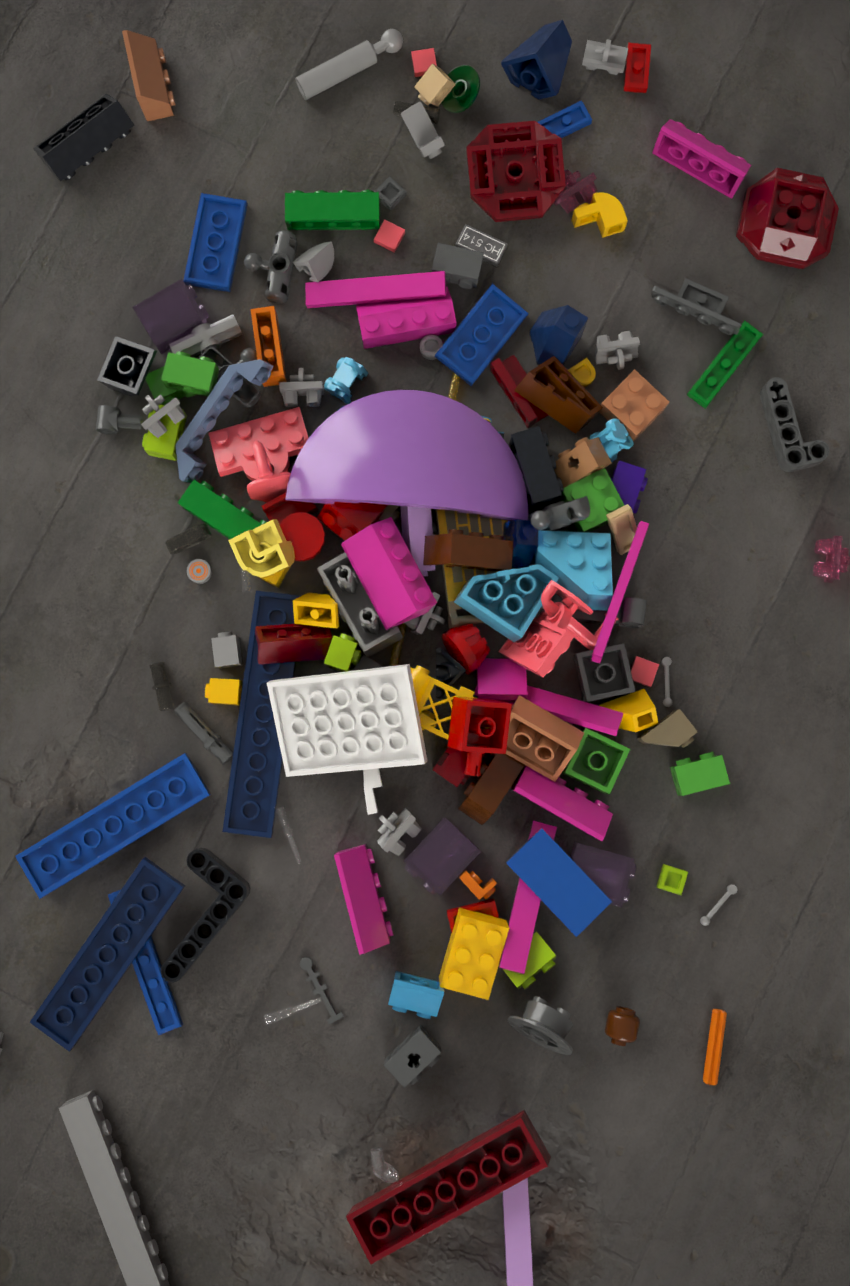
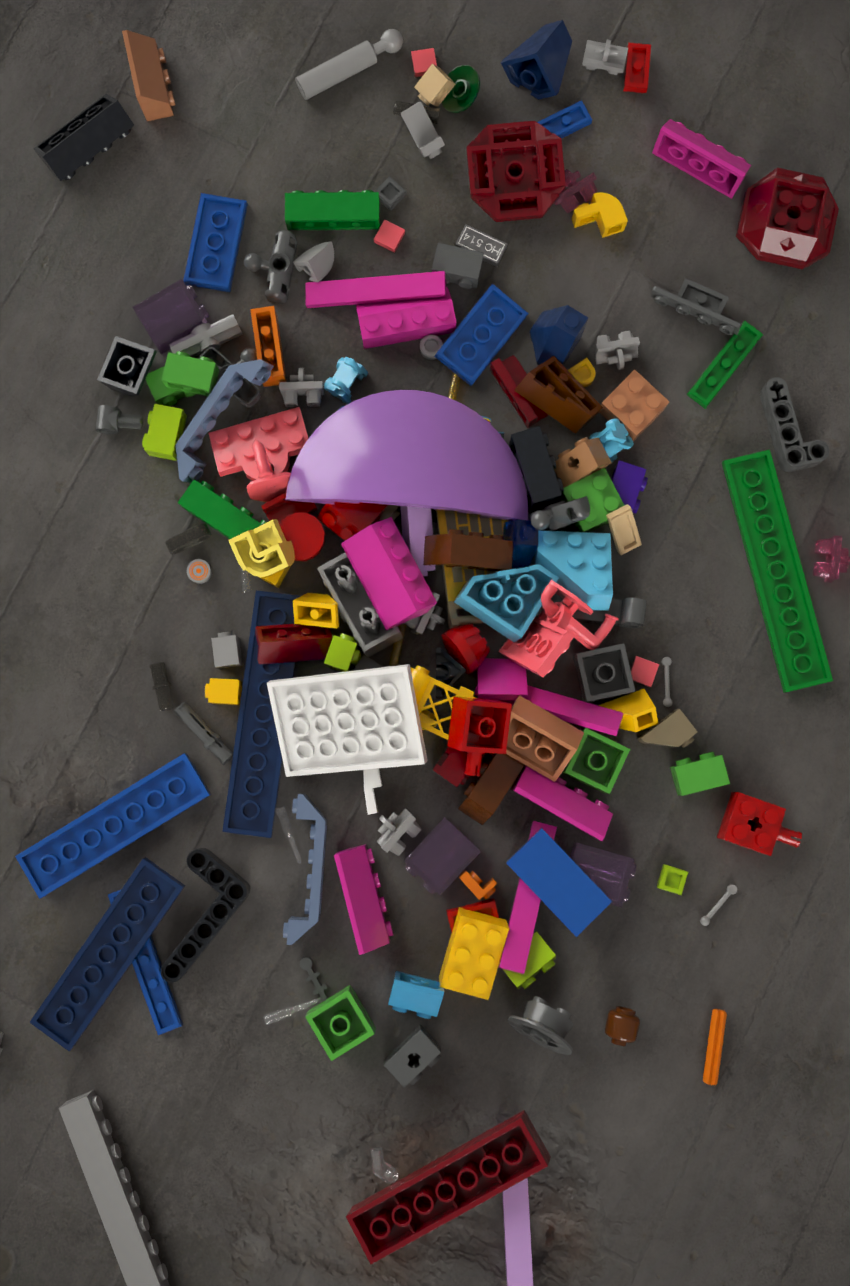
(153, 423): light grey hips -> none
(299, 926): none -> sand blue slope
(340, 1022): none -> bright green brick
(620, 591): dark pink tile -> none
(766, 828): none -> red brick
(777, 571): none -> green plate

